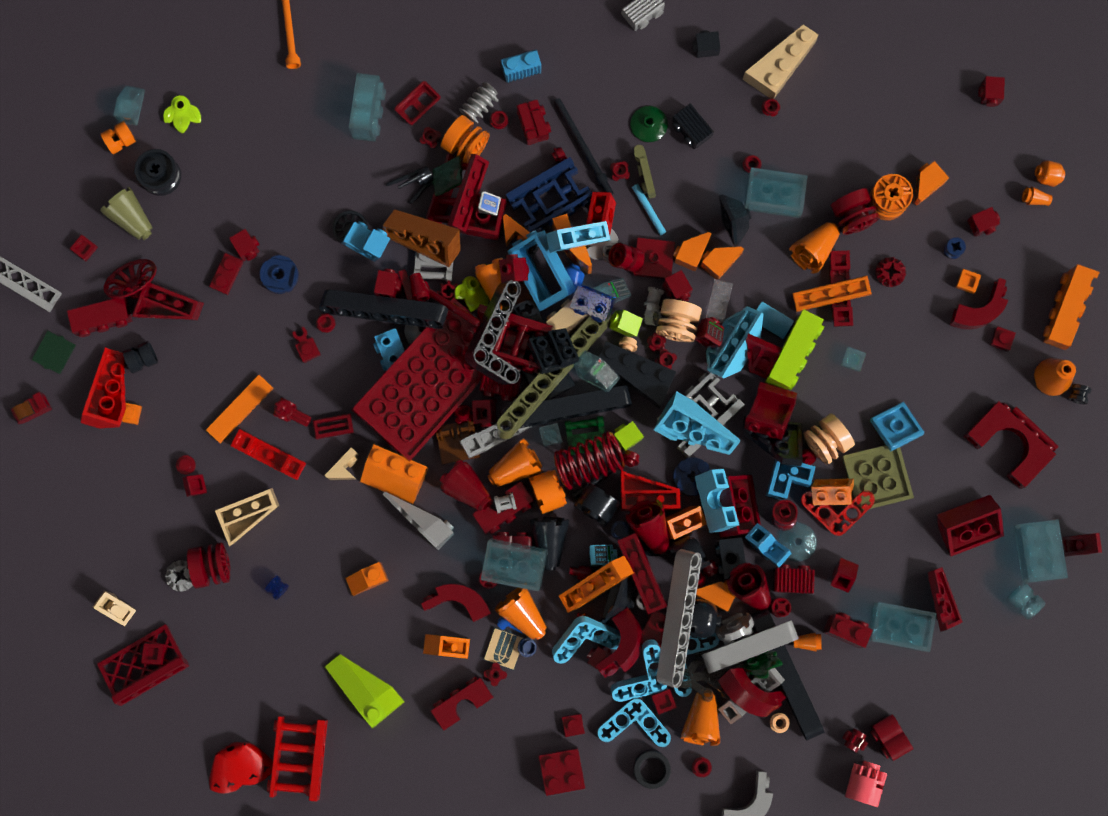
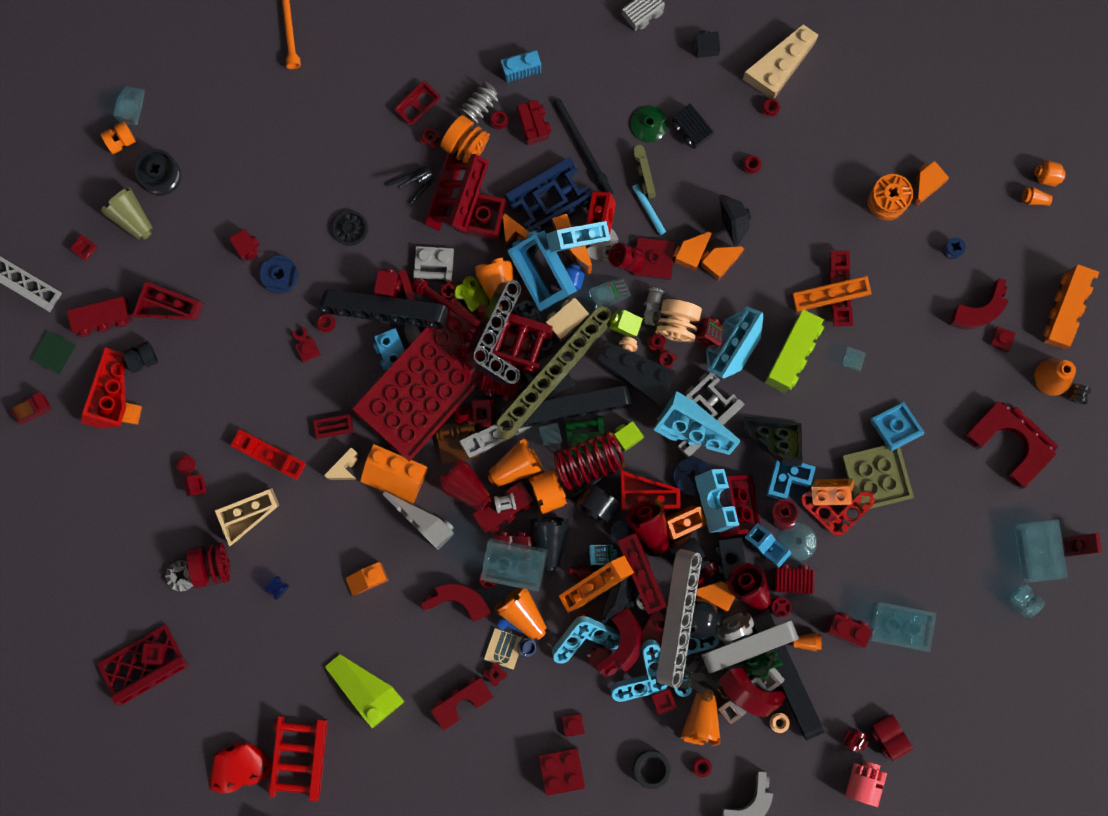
(114, 608): tan slope -> none
(132, 285): dark red wheel -> none
(181, 116): lime plate -> none
(226, 274): dark red plate -> none
(239, 409): orange tile -> none
(288, 411): dark red axle -> none
(366, 242): dark azure brick -> none
(367, 107): clear light blue brick -> none
(419, 288): dark red cone -> none
(424, 236): dark orange wedge -> none
(446, 646): orange slope -> none
(447, 176): clear green piece -> none
(489, 204): slope -> none
(513, 268): dark red brick -> none
(553, 351): black slope -> none
(559, 154): dark red plate -> none
(592, 303): clear blue brick -> none
(596, 371): clear light blue slope -> none
(620, 166): dark red plate -> none
(631, 458): dark red plate -> none
(639, 717): medium azure beam -> none
(677, 287): dark red brick -> none
(719, 300): clear slope -> none
(761, 355): dark red wing -> none
(771, 410): dark red panel -> none
(774, 320): medium azure slope -> none
(775, 192): clear light blue brick -> none
(808, 456): dark red plate -> none
(815, 247): orange cone -> none
(831, 437): light nougat wheel -> none
(844, 575): dark red brick -> none
(856, 214): dark red wheel -> none
(883, 276): dark red gear -> none
(944, 602): dark red wing -> none
(968, 281): orange plate -> none
(971, 525): dark red slope -> none
(984, 222): dark red brick -> none
(992, 91): dark red brick -> none

